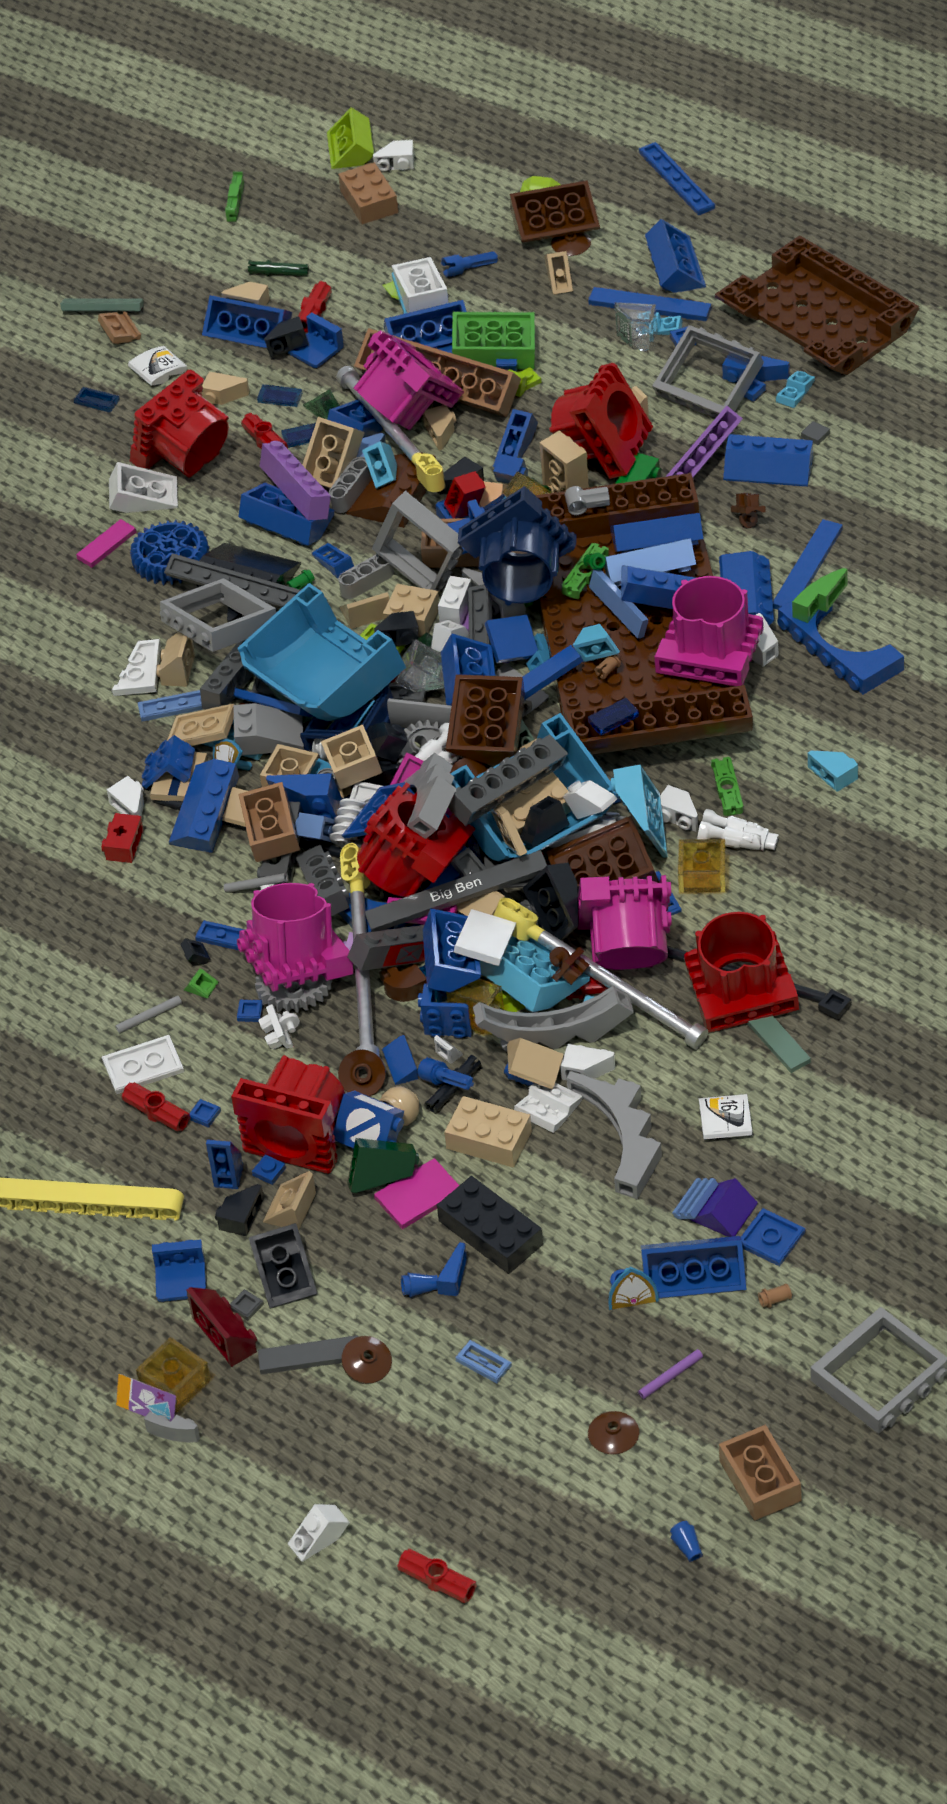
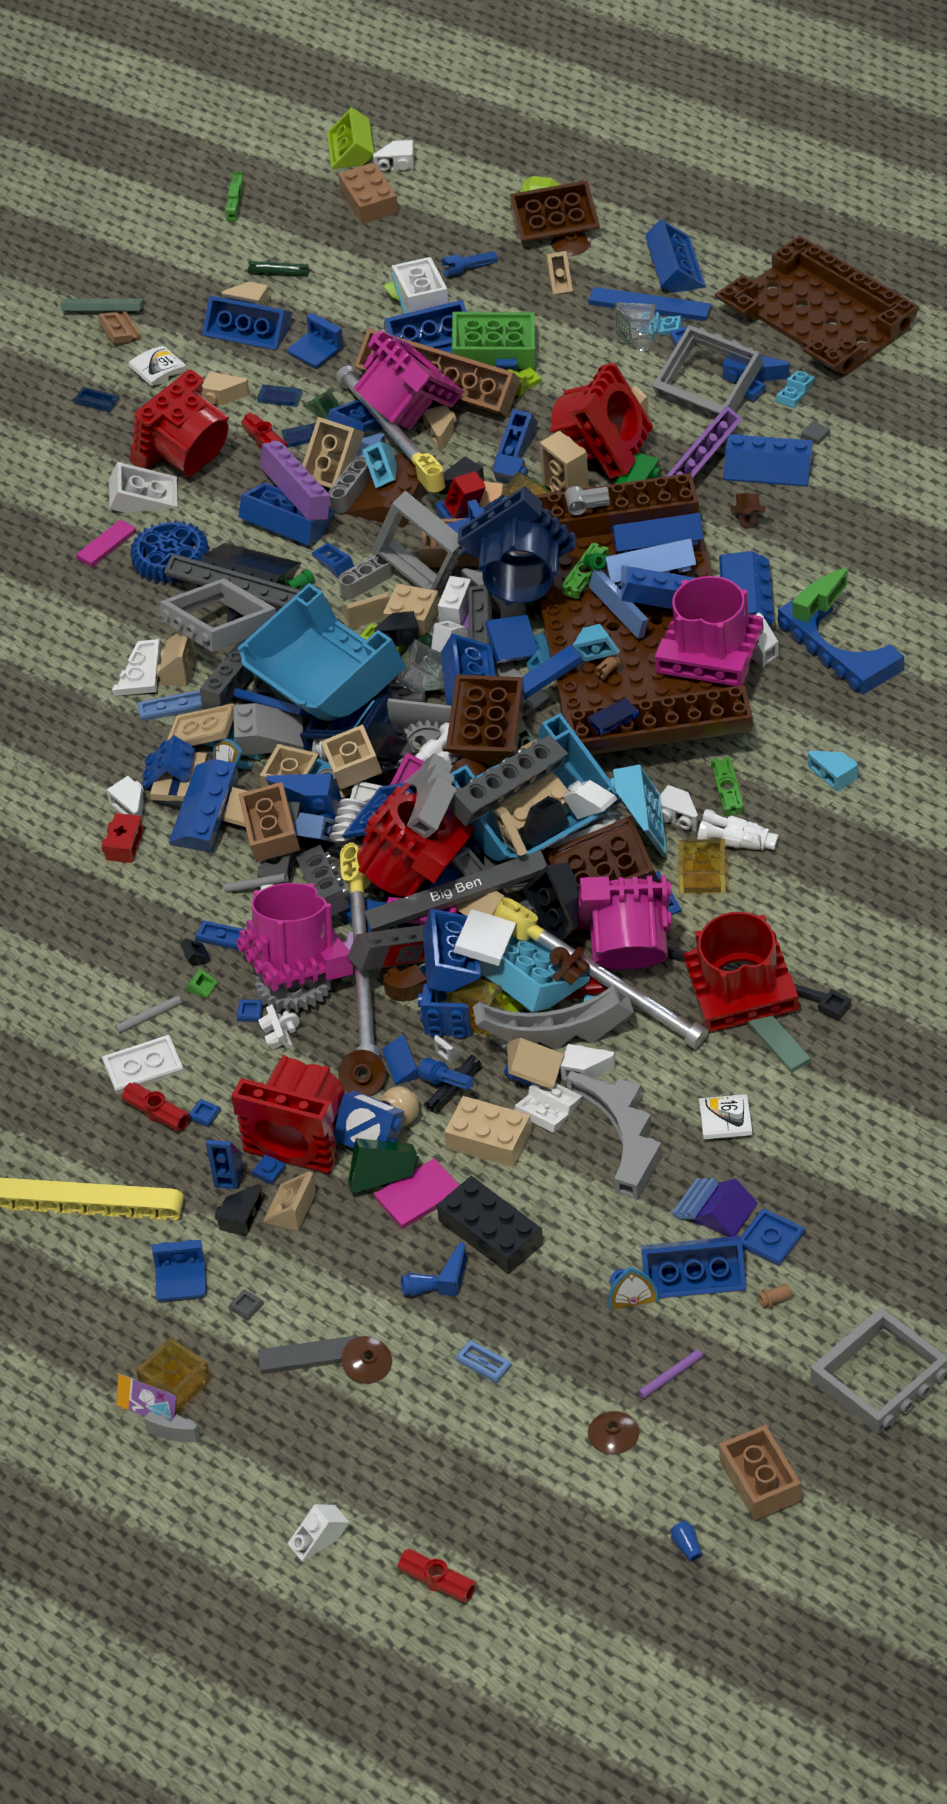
(221, 1325): dark red slope -> none
(282, 1265): black slope -> none
(286, 337): black slope -> none
(315, 302): red piece -> none
(677, 178): blue tile -> none
(808, 562): blue tile -> none

